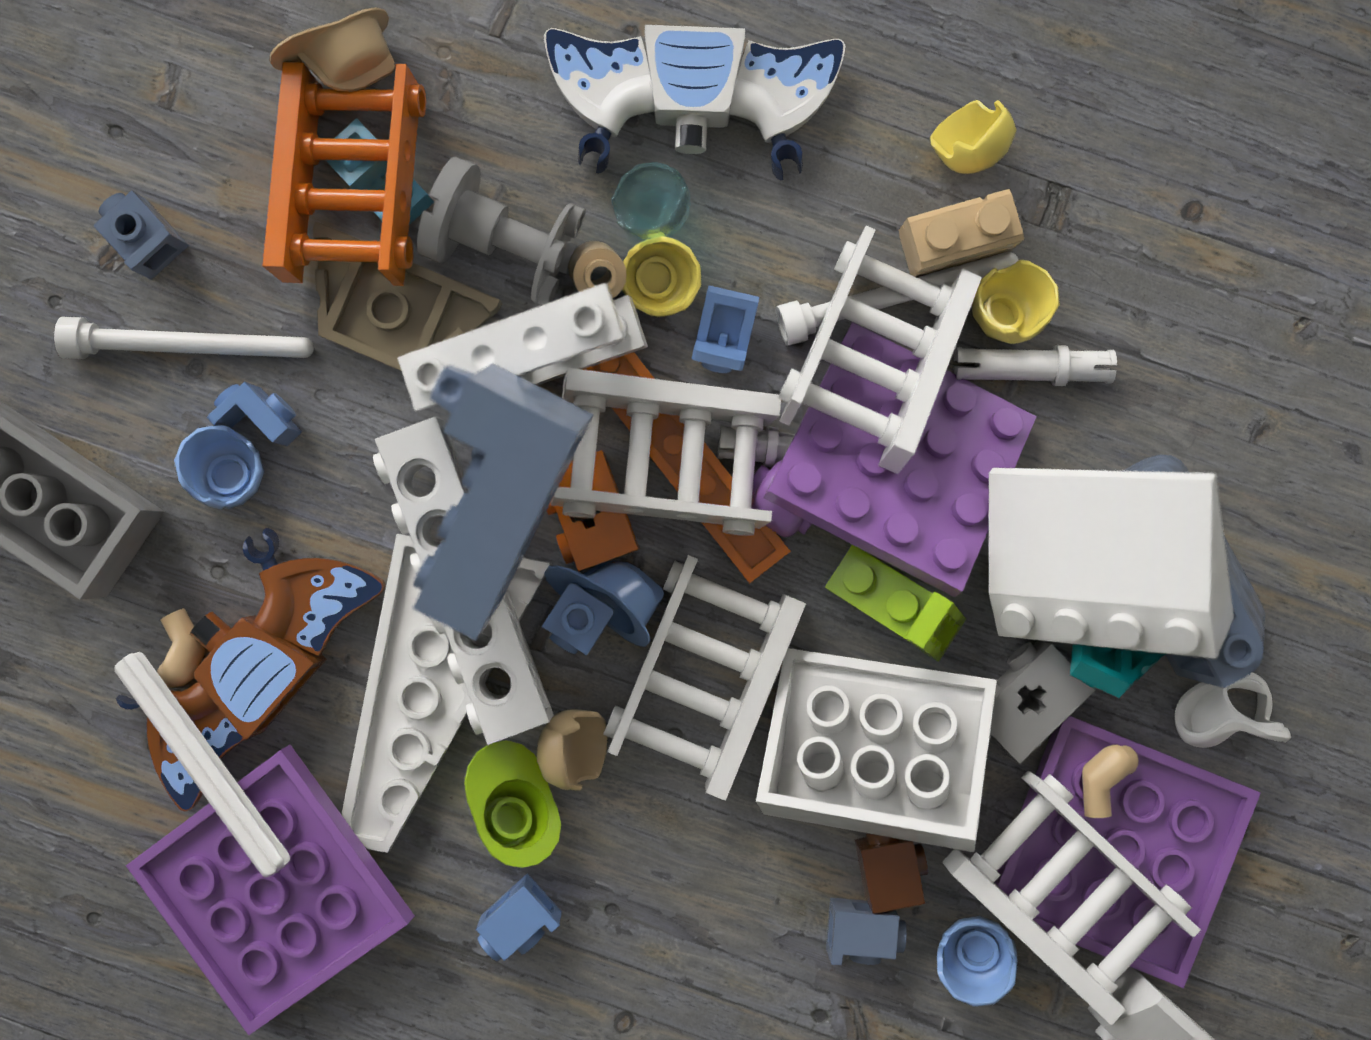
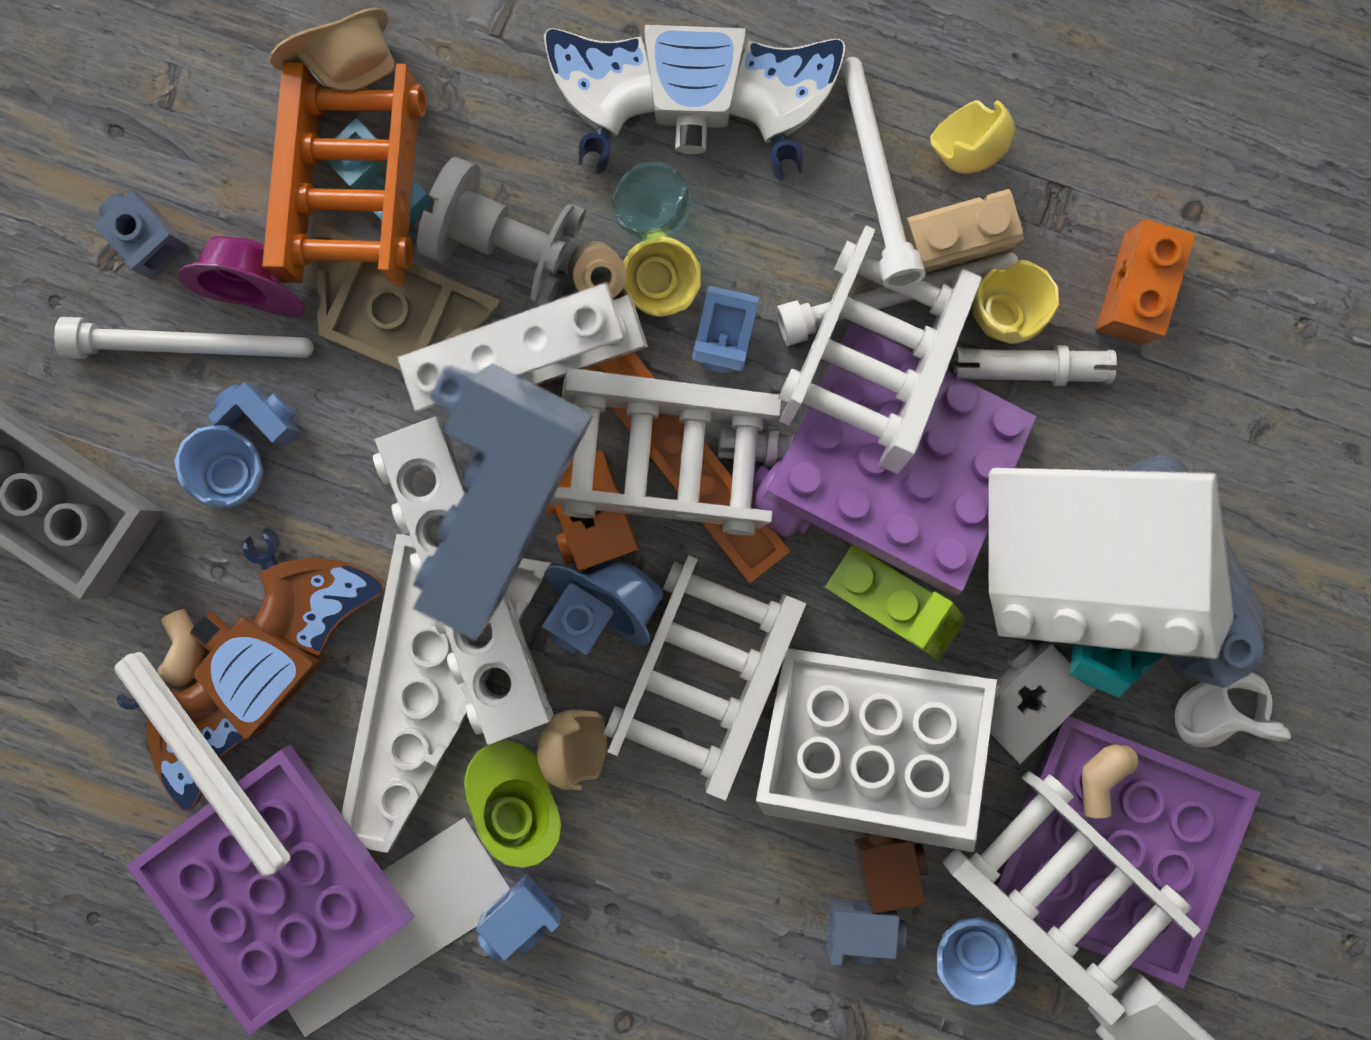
(233, 273): none -> magenta piece
(446, 888): none -> white sticker
(900, 262): none -> white piece
(1145, 282): none -> orange brick

